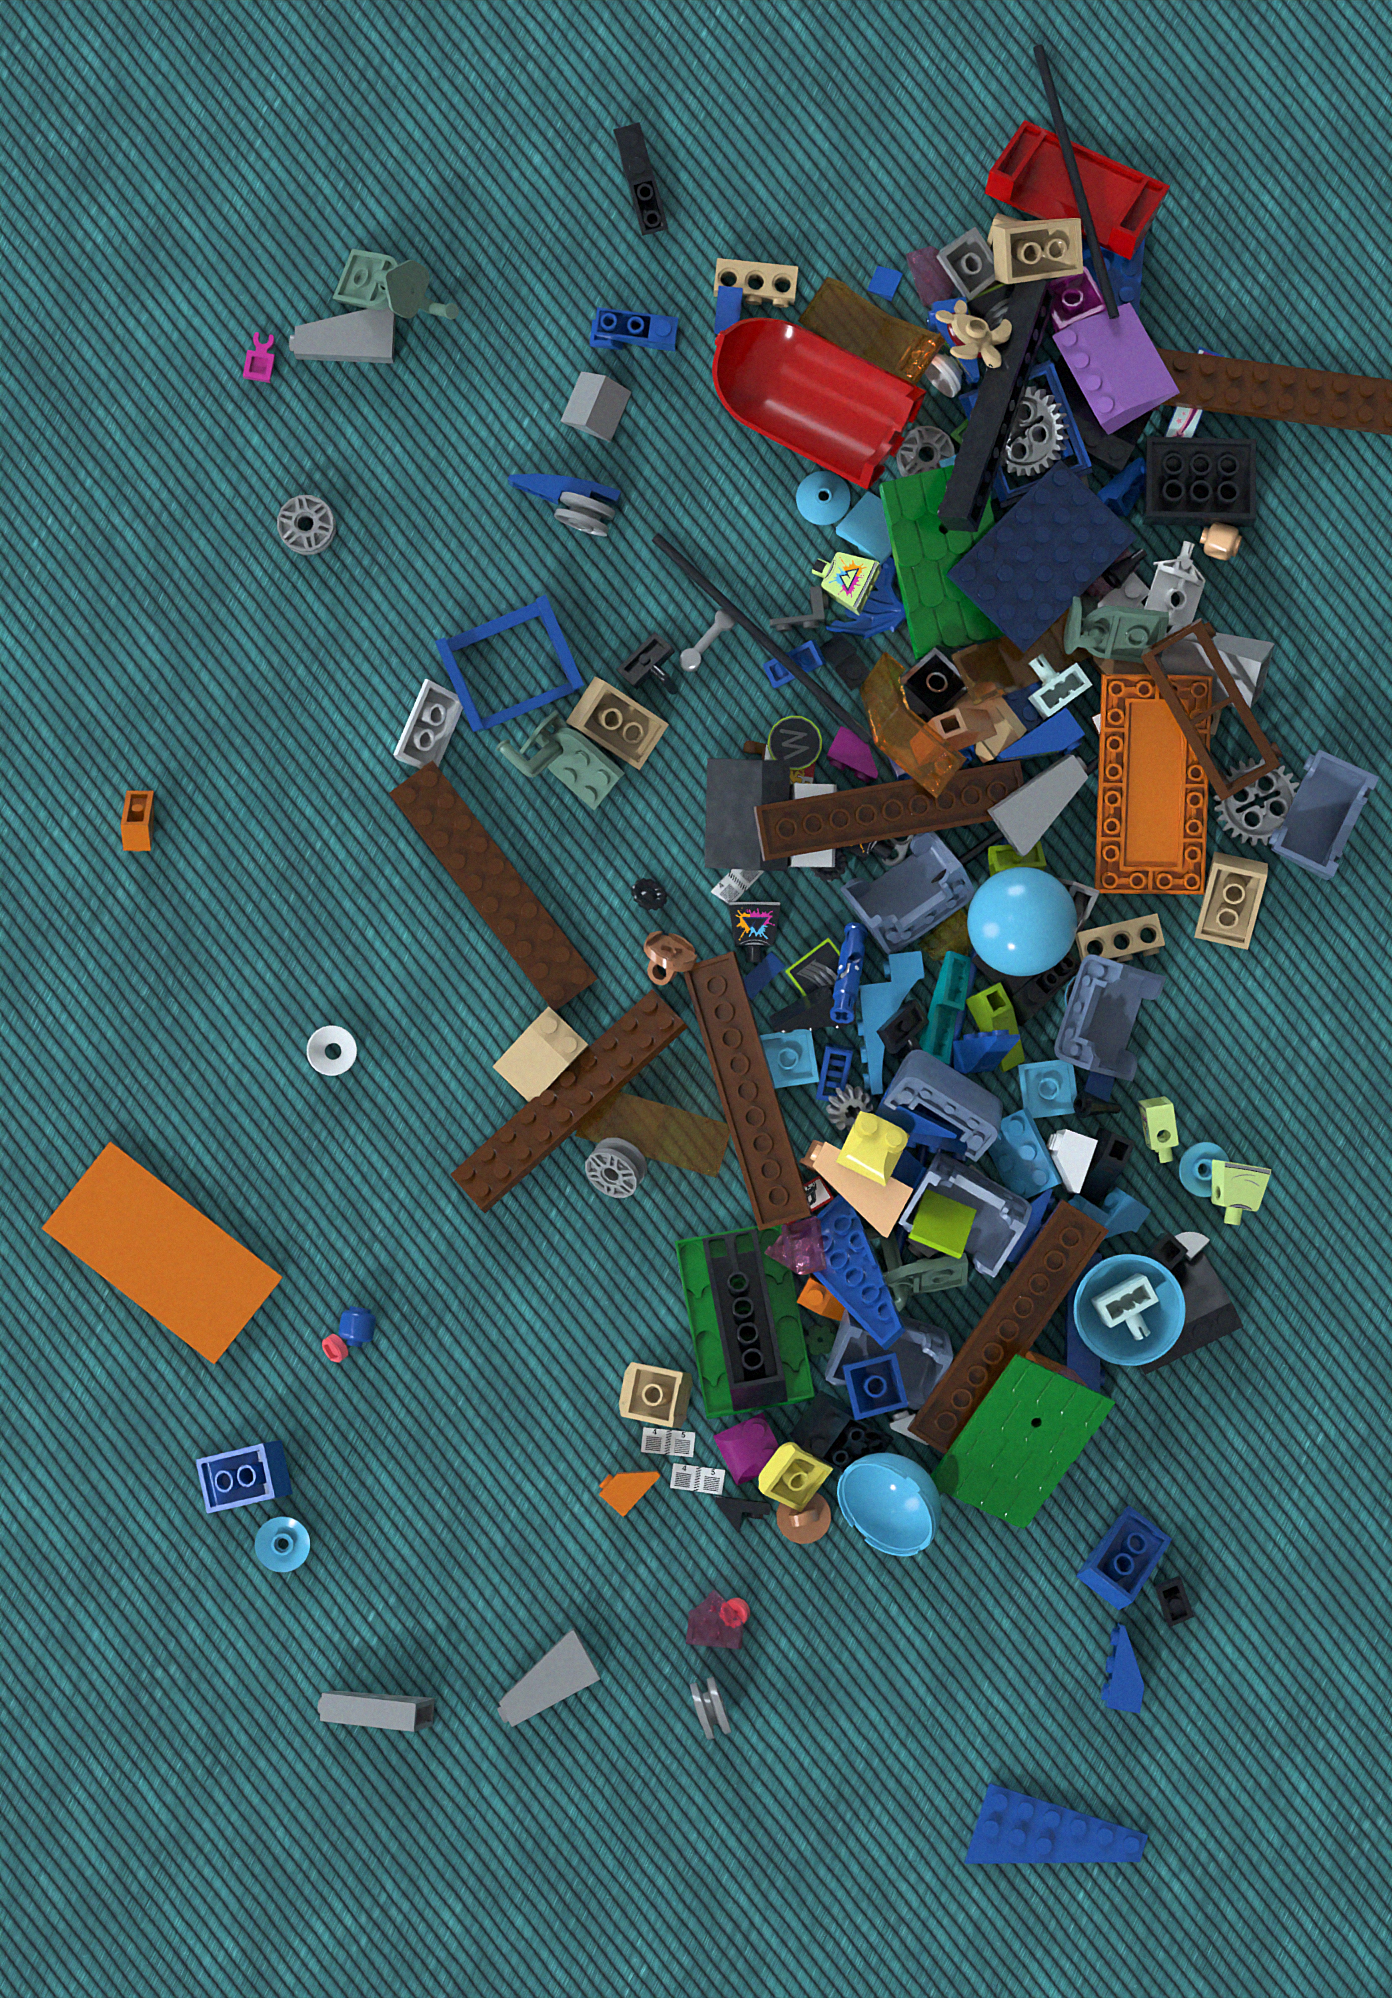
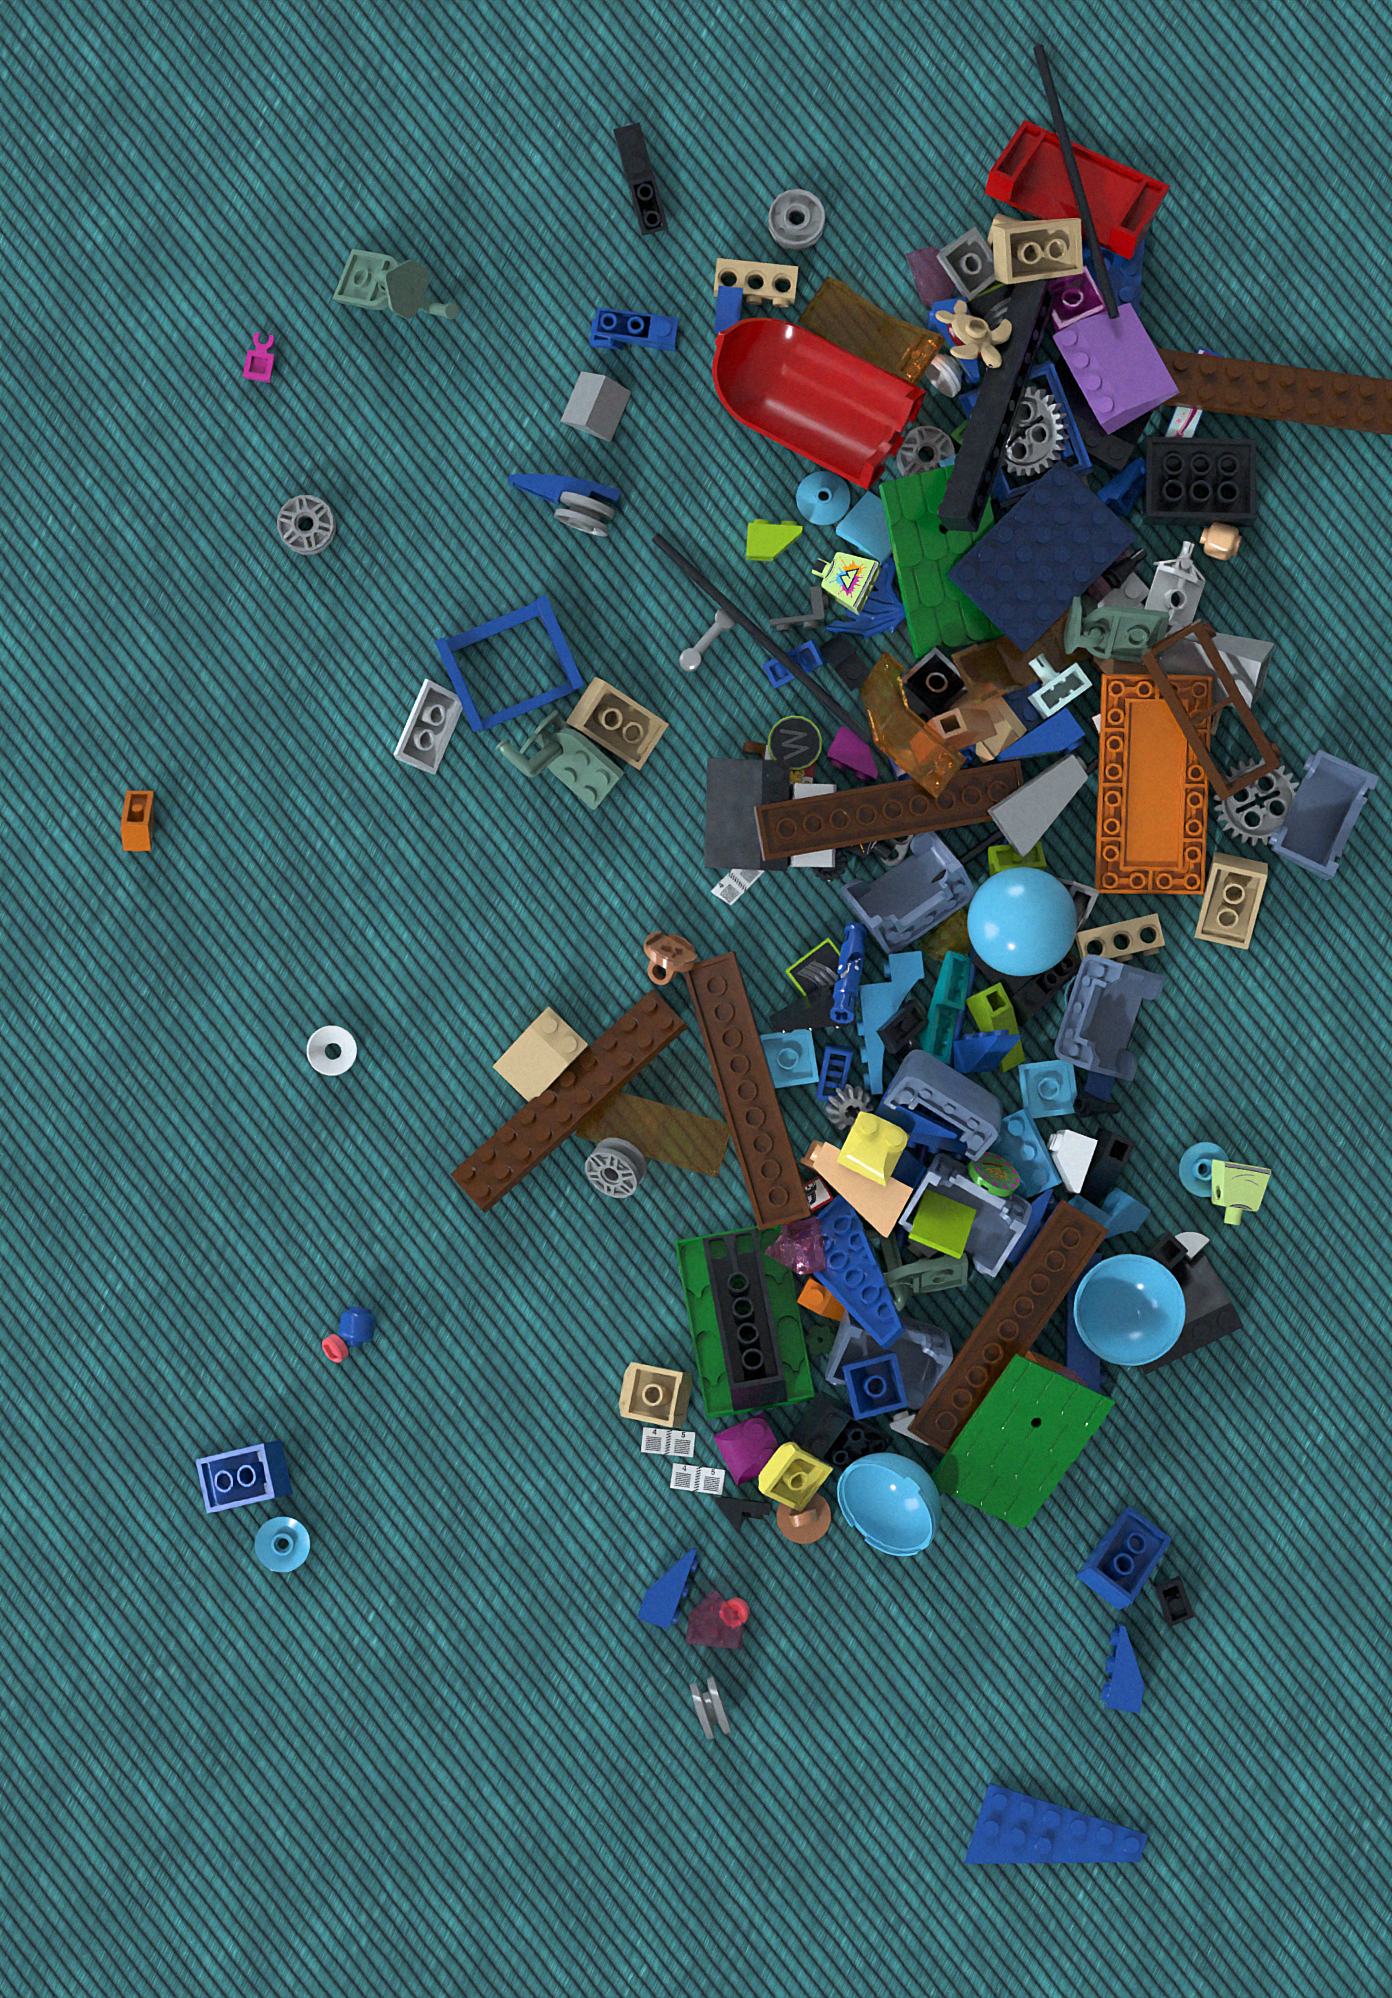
(162, 1252): orange tile -> none
(350, 337): light grey slope -> none
(377, 1710): light grey slope -> none
(493, 886): reddish brown plate -> none
(553, 1678): light grey slope -> none
(626, 1488): orange slope -> none
(648, 662): black plate -> none
(649, 894): black piece -> none
(664, 1594): none -> blue slope
(754, 926): black torso -> none
(762, 974): blue sticker -> none
(769, 540): none -> lime slope
(798, 203): none -> light grey wheel
(885, 282): blue slope -> none
(994, 1174): none -> bright green tile
(1125, 1303): light aqua brick -> none
(1159, 1115): yellowish green torso -> none

